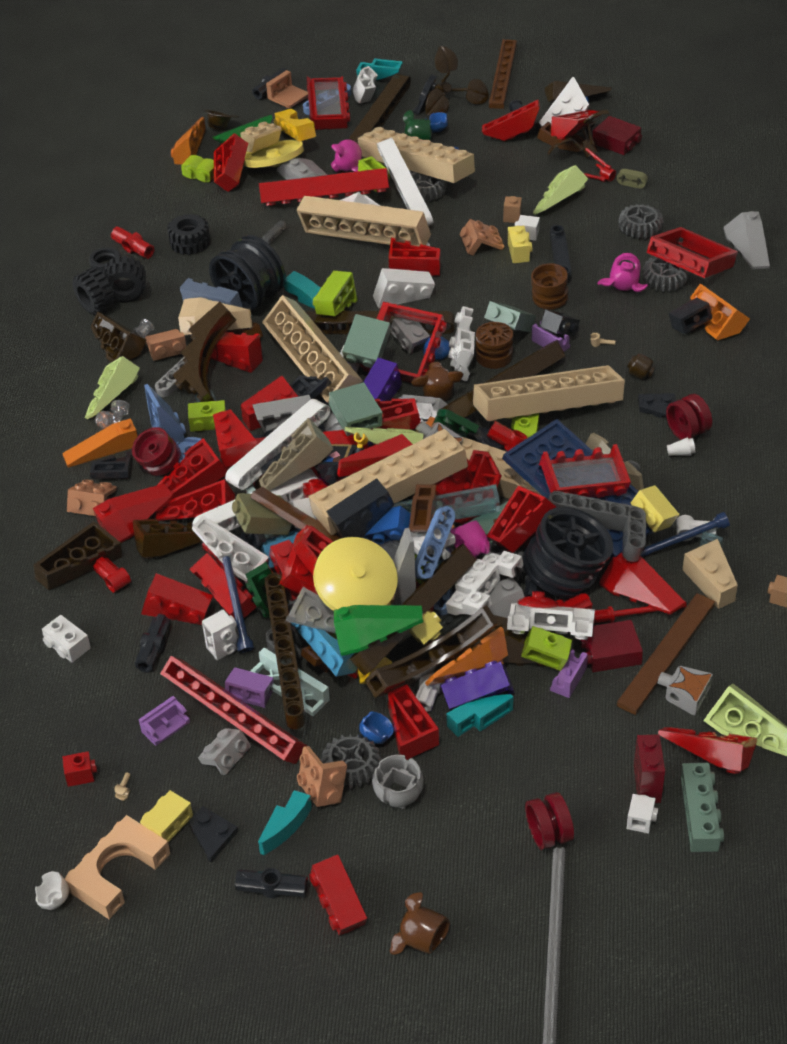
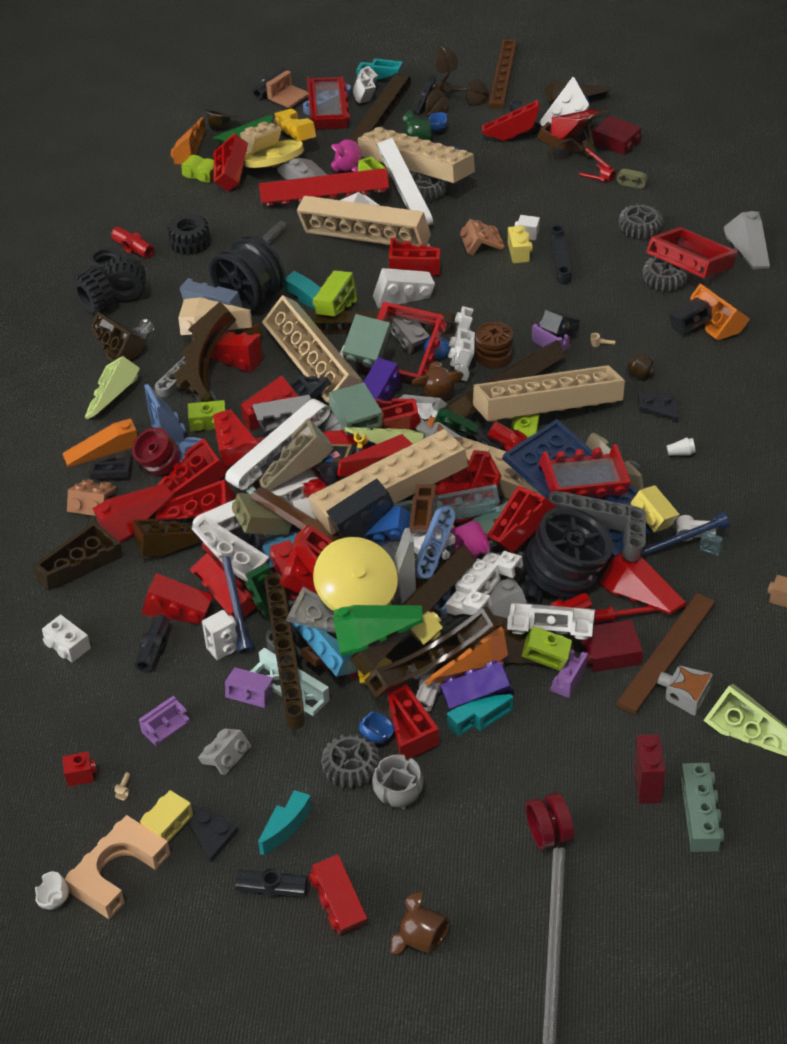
(107, 418): clear arm -> none
(113, 576): red piece -> none
(166, 344): nougat bracket -> none
(233, 710): red brick -> none
(321, 780): nougat bracket -> none
(511, 316): sand green brick -> none
(512, 209): medium nougat brick -> none
(537, 600): red dish -> none
(549, 286): reddish brown wheel -> none
(562, 186): yellowish green wedge -> none
(624, 276): dark pink piece -> none
(641, 813): white brick -> none
(689, 417): dark red wheel -> none
(711, 573): tan wedge -> none
(726, 752): red wedge -> none

